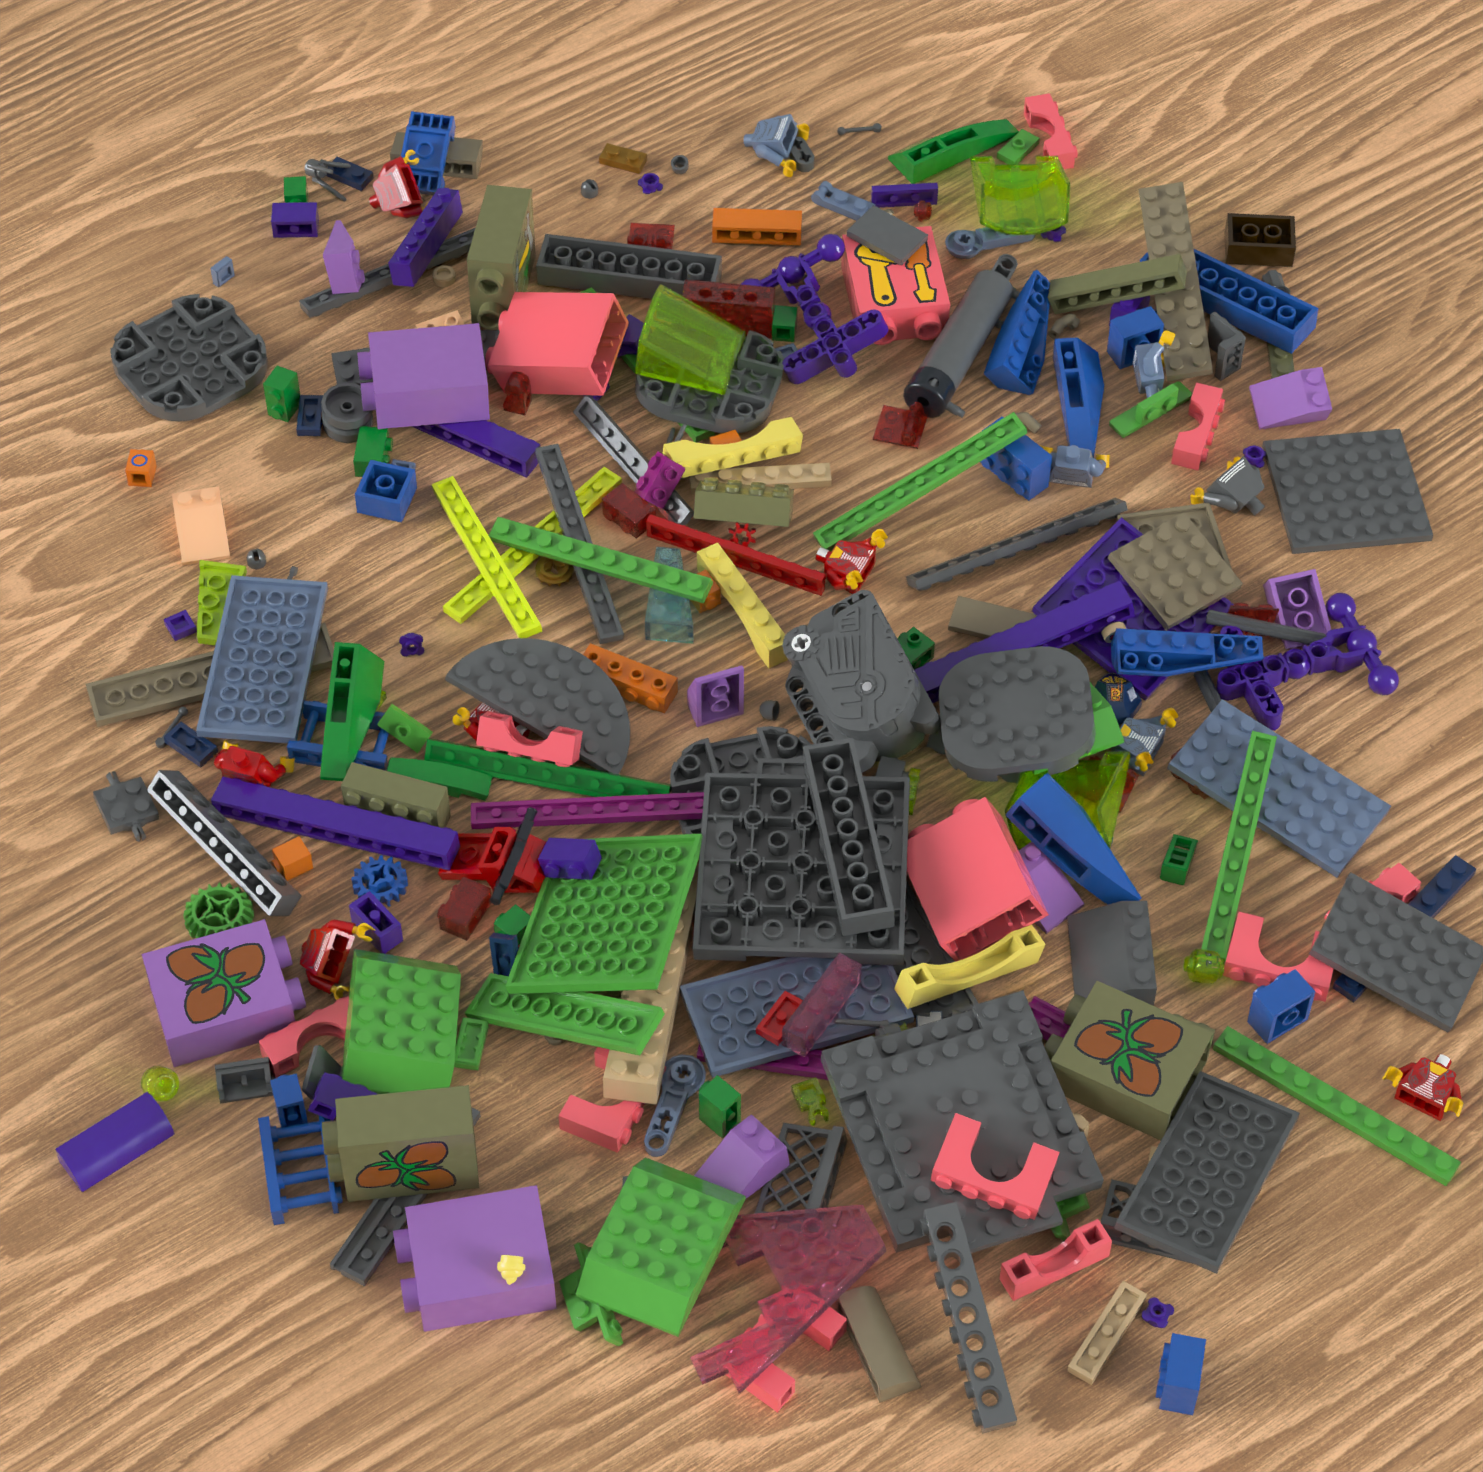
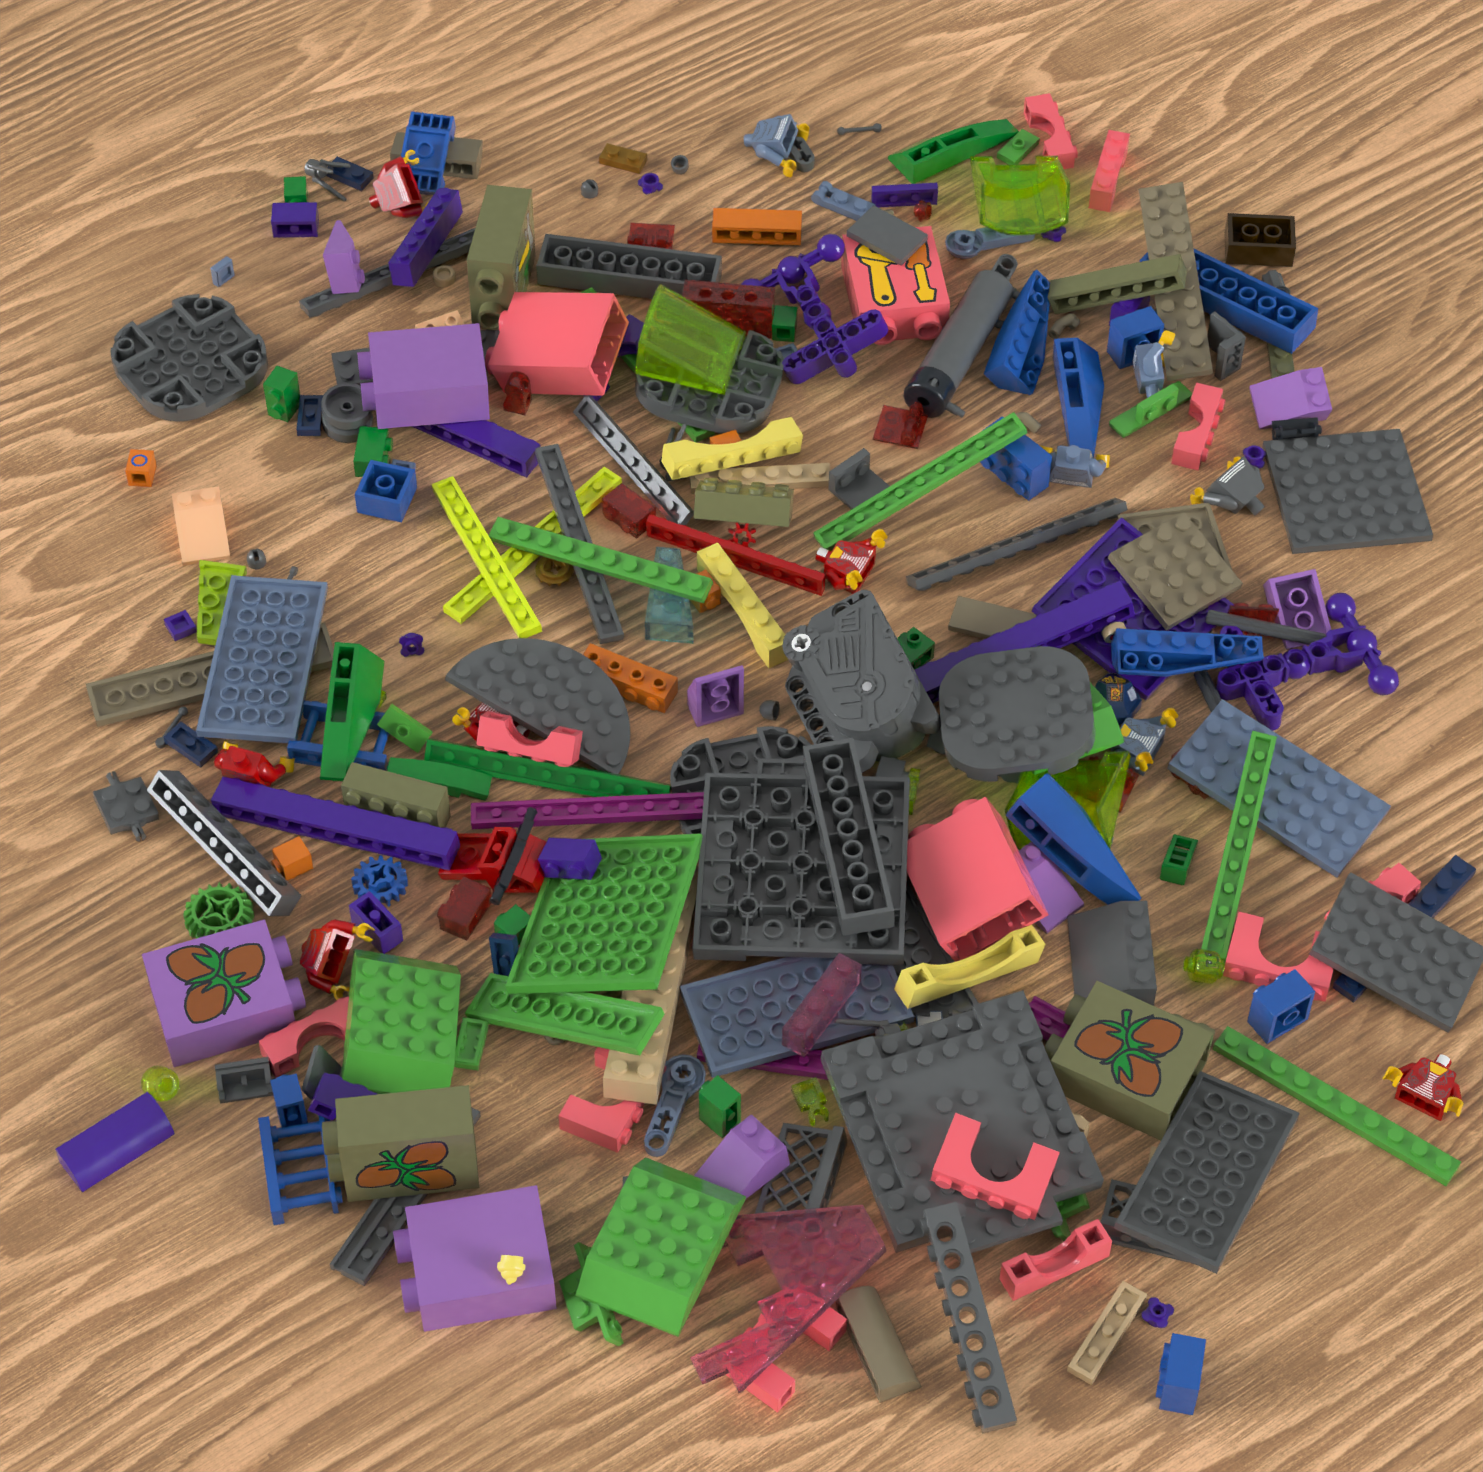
(659, 480): magenta bracket -> none
(773, 1022): red plate -> none
(854, 481): none -> dark grey bracket
(1108, 170): none -> coral arch
(1295, 428): none -> black hinge

